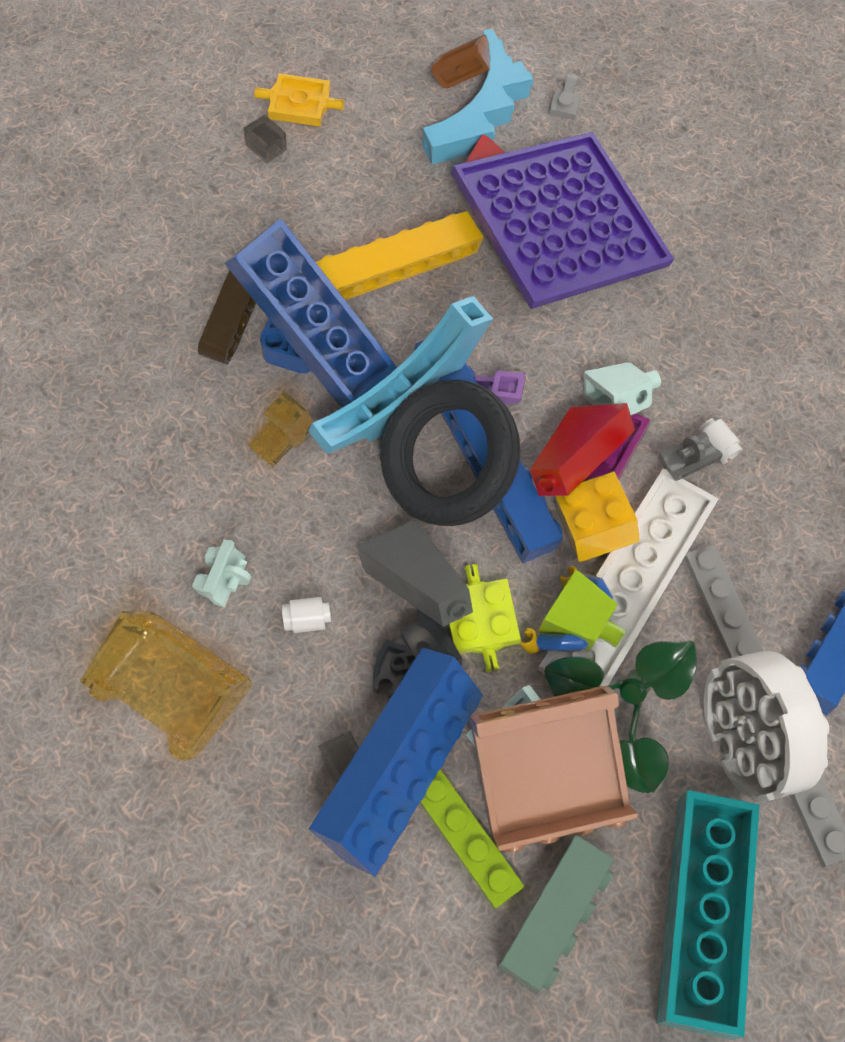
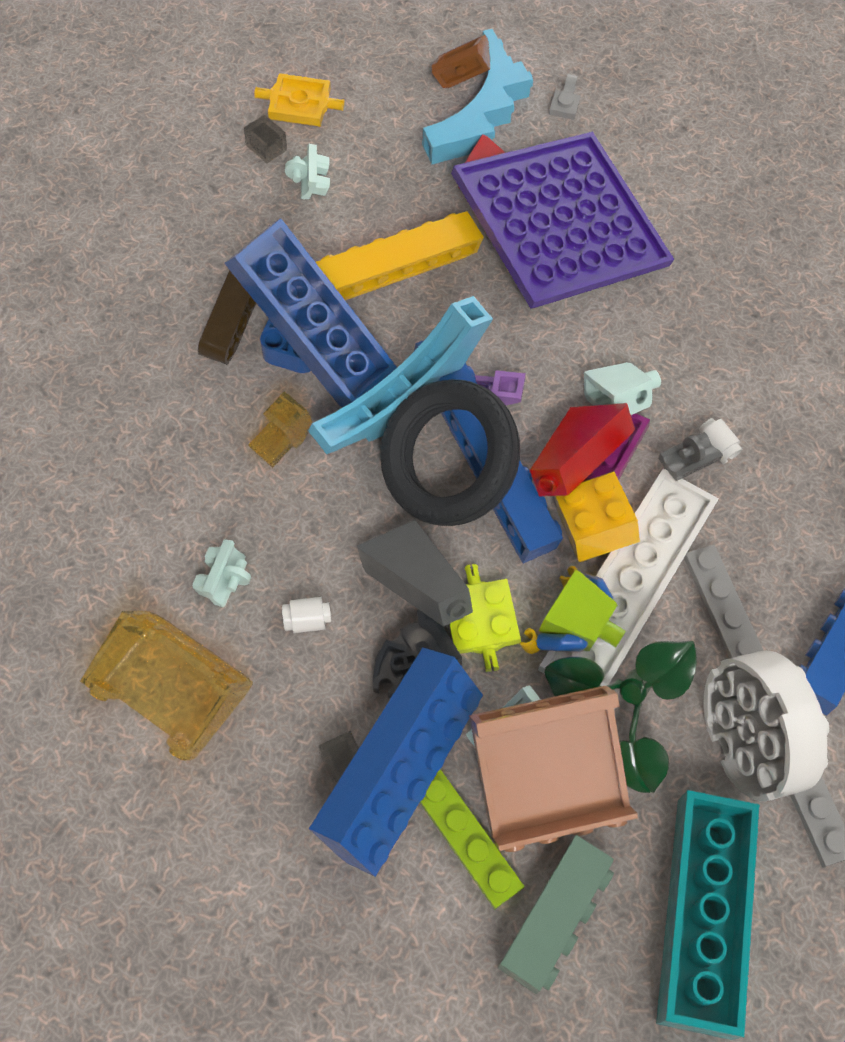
(307, 170): none -> light aqua hips

